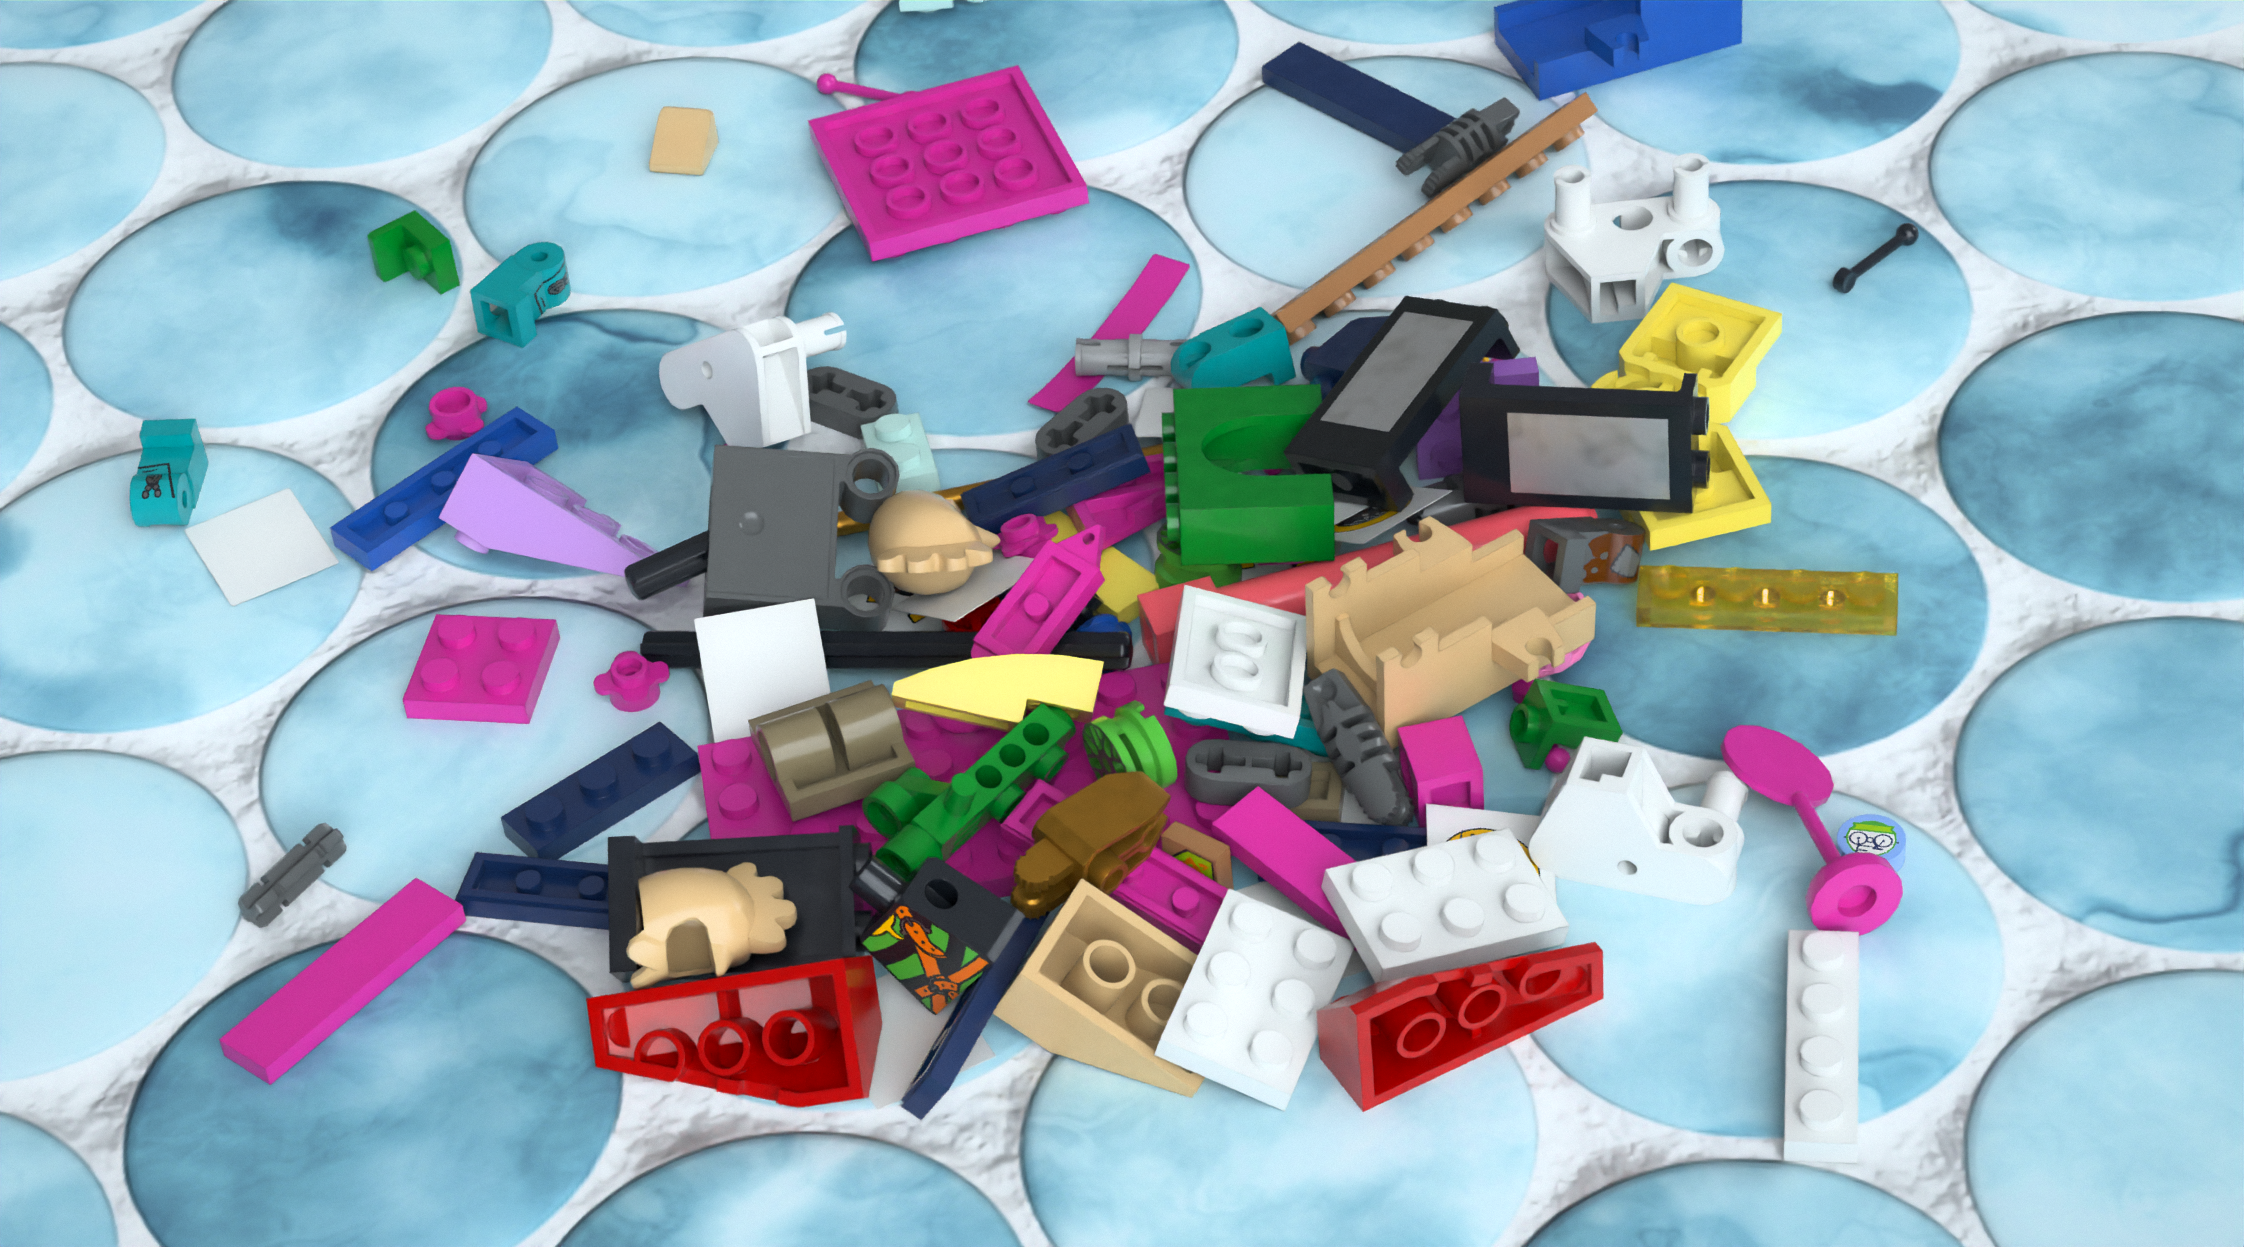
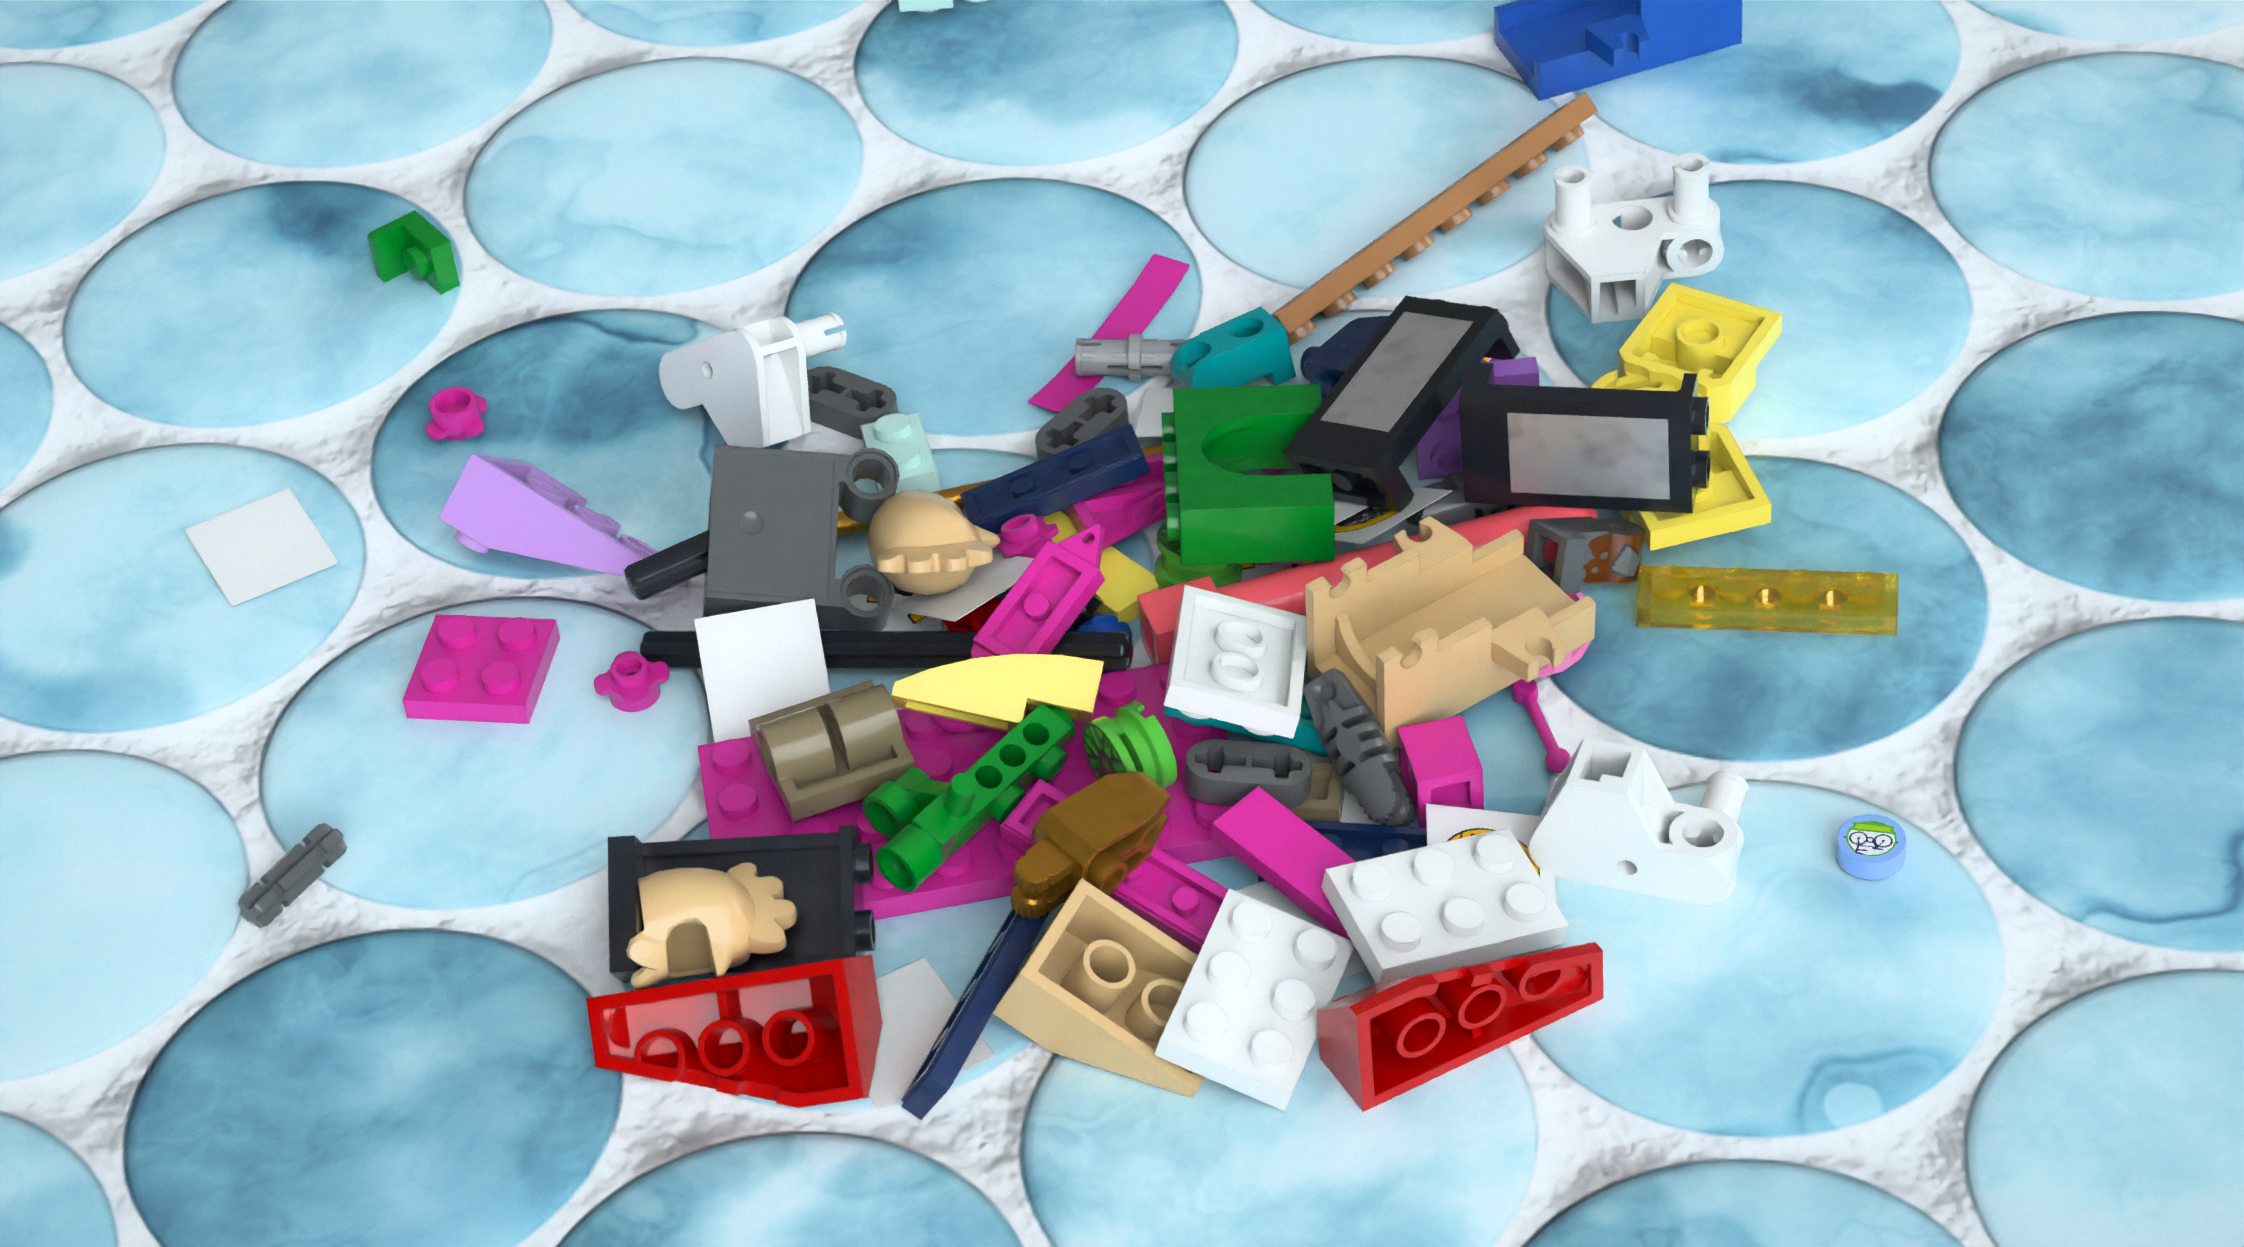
(168, 473): teal leg -> none
(342, 981): dark pink tile -> none
(414, 505): blue plate -> none
(522, 291): teal leg -> none
(536, 890): dark blue tile -> none
(601, 794): dark blue plate -> none
(683, 141): tan slope -> none
(828, 84): dark pink hinge -> none
(933, 927): black torso -> none
(947, 163): dark pink plate -> none
(1199, 852): medium nougat tile -> none
(1353, 97): dark blue tile -> none
(1460, 145): dark grey hinge -> none
(1562, 716): green bracket -> none
(1822, 1047): white plate -> none
(1845, 278): black hinge -> none
(1852, 889): dark pink piece -> none

